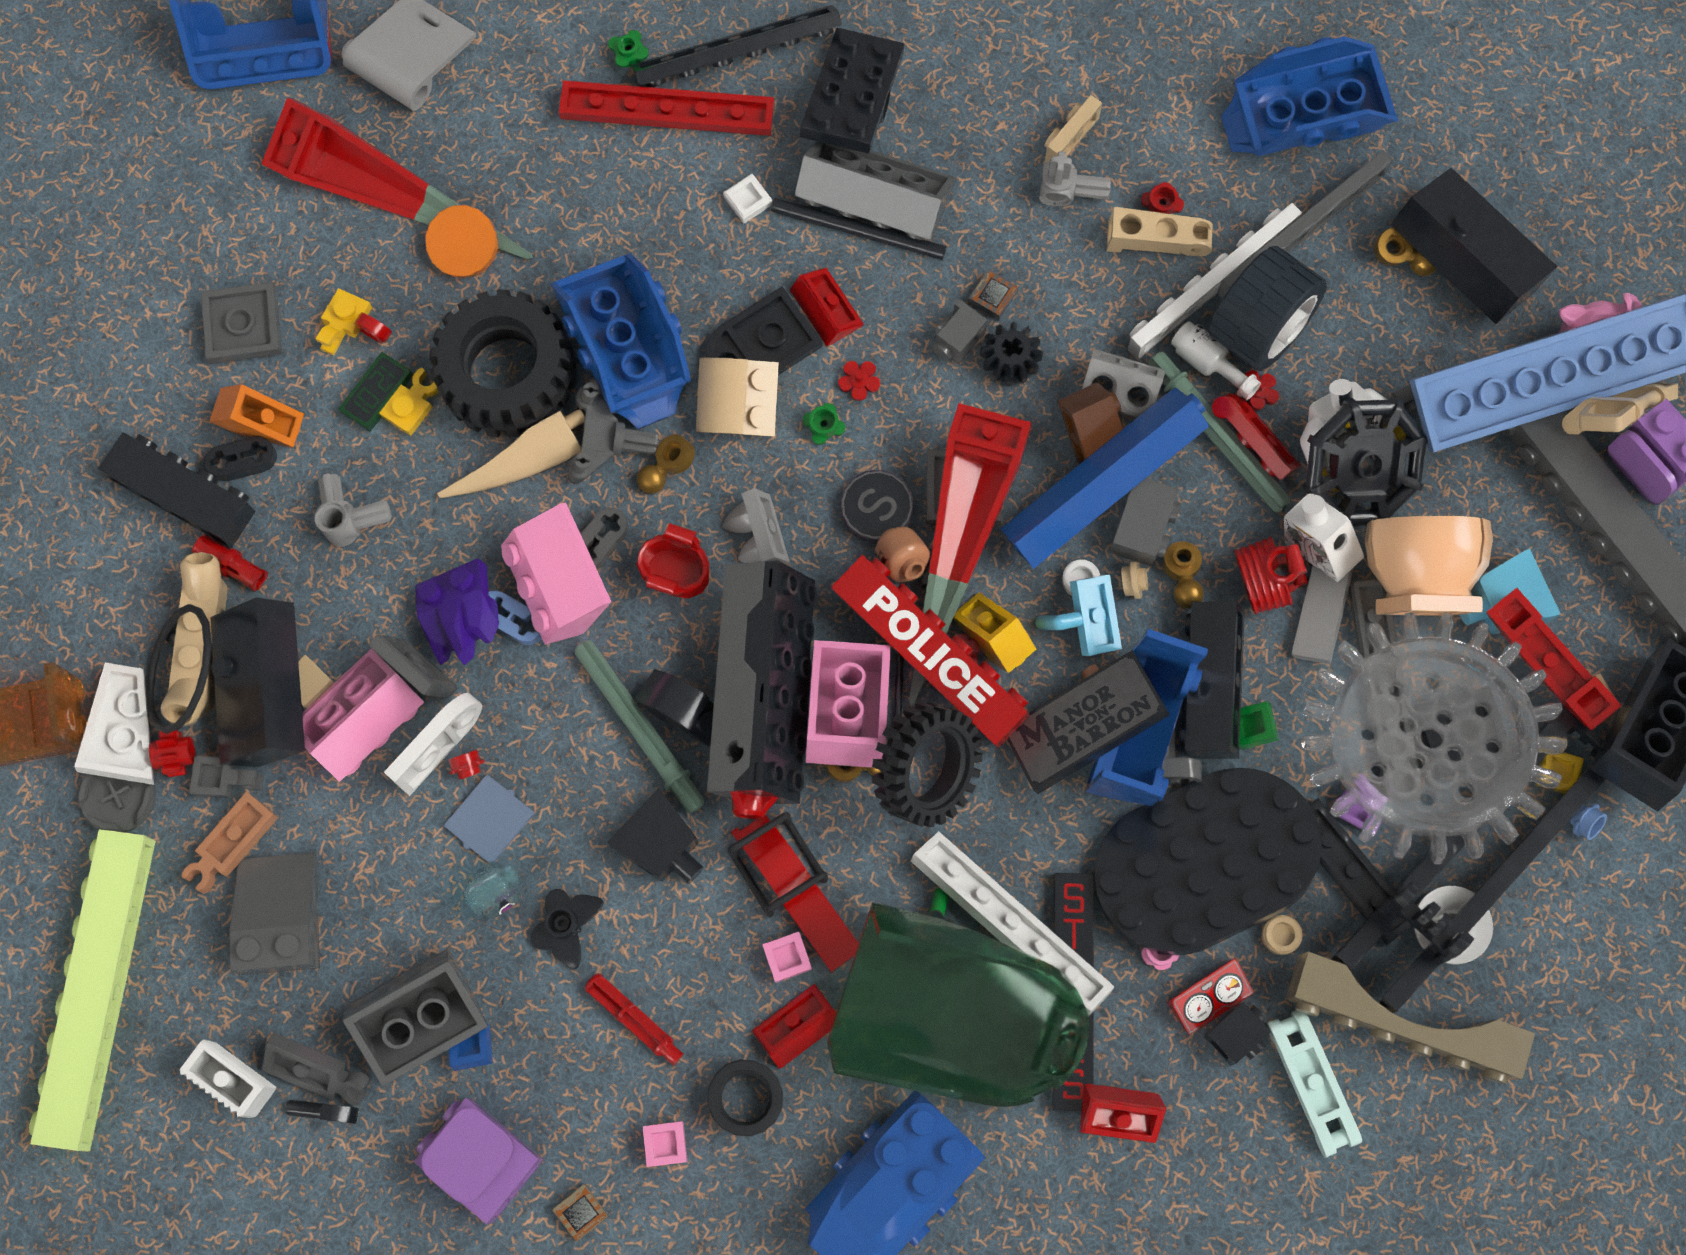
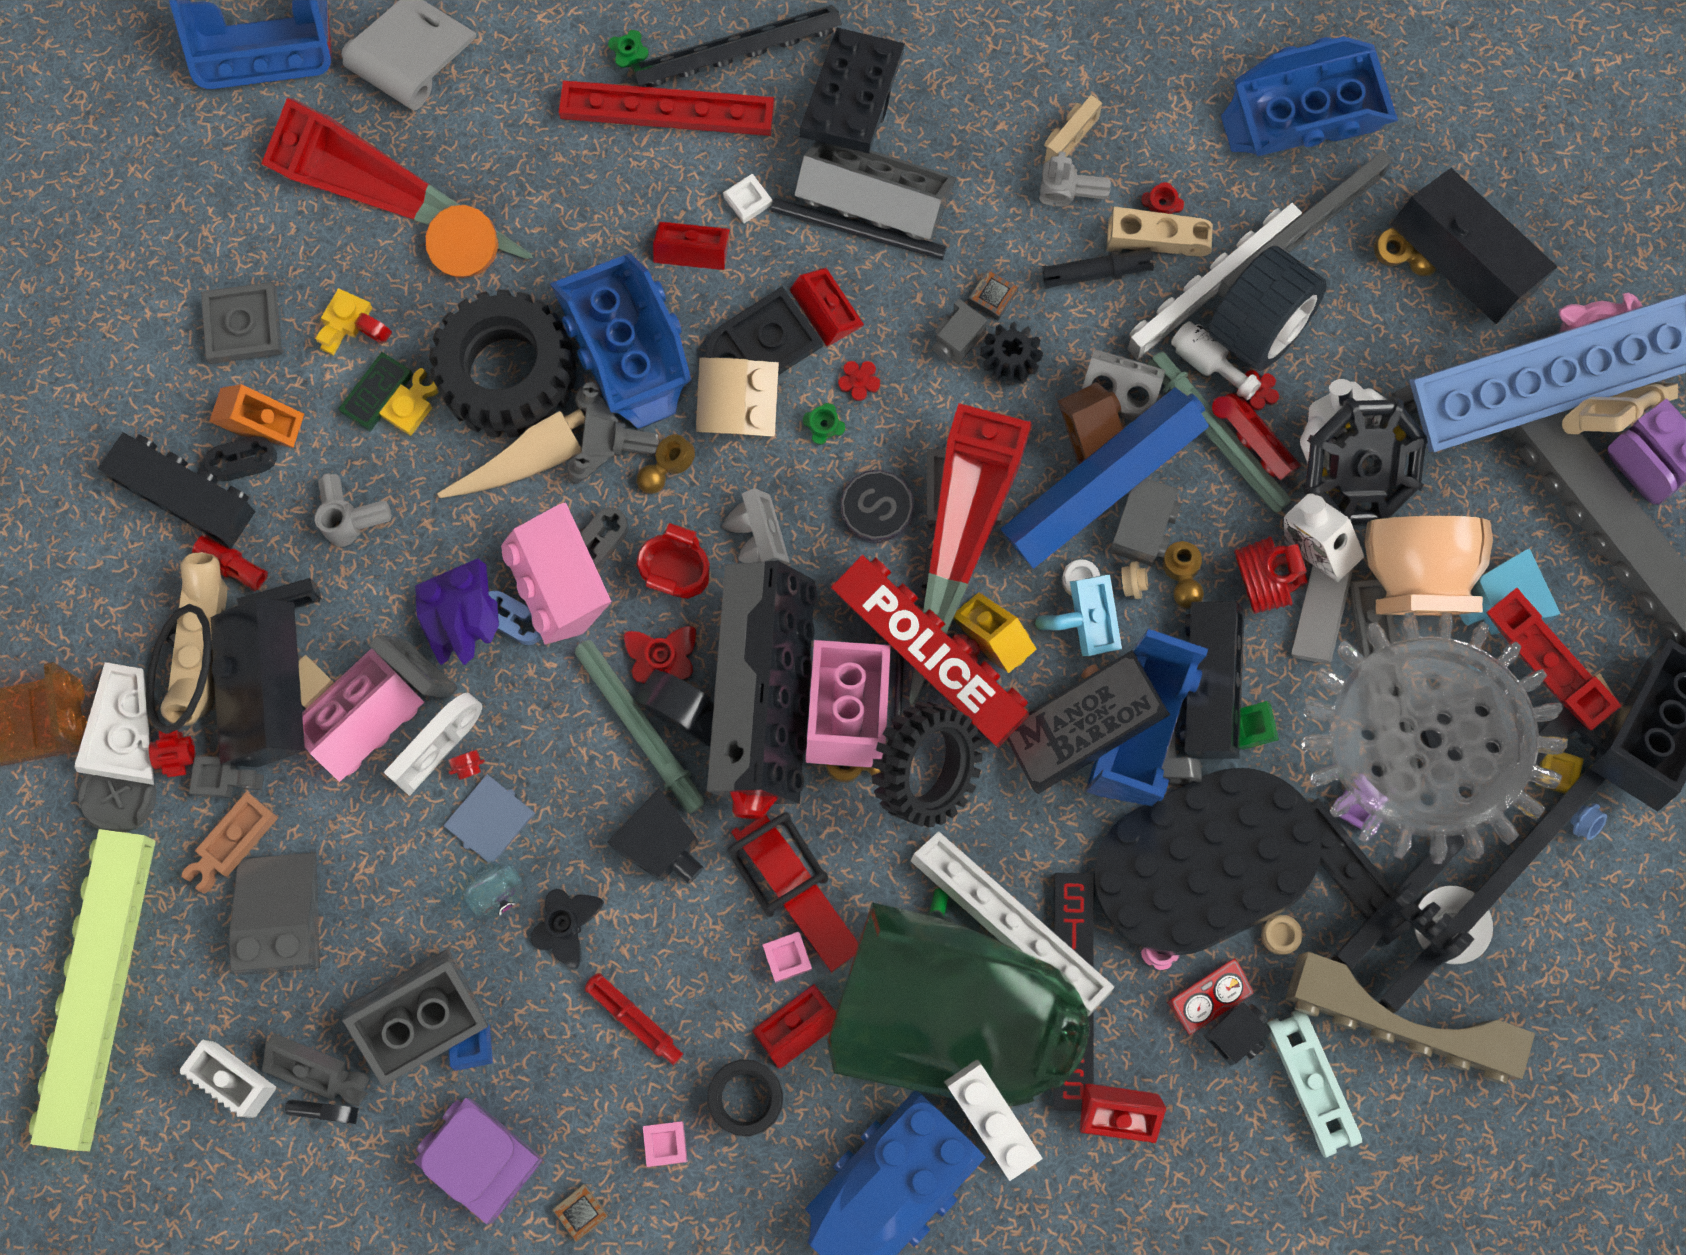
(300, 593): none -> black tile
(661, 654): none -> red animal
(691, 245): none -> red slope
(902, 553): nougat head -> none
(993, 1120): none -> white plate
(1097, 268): none -> black pin

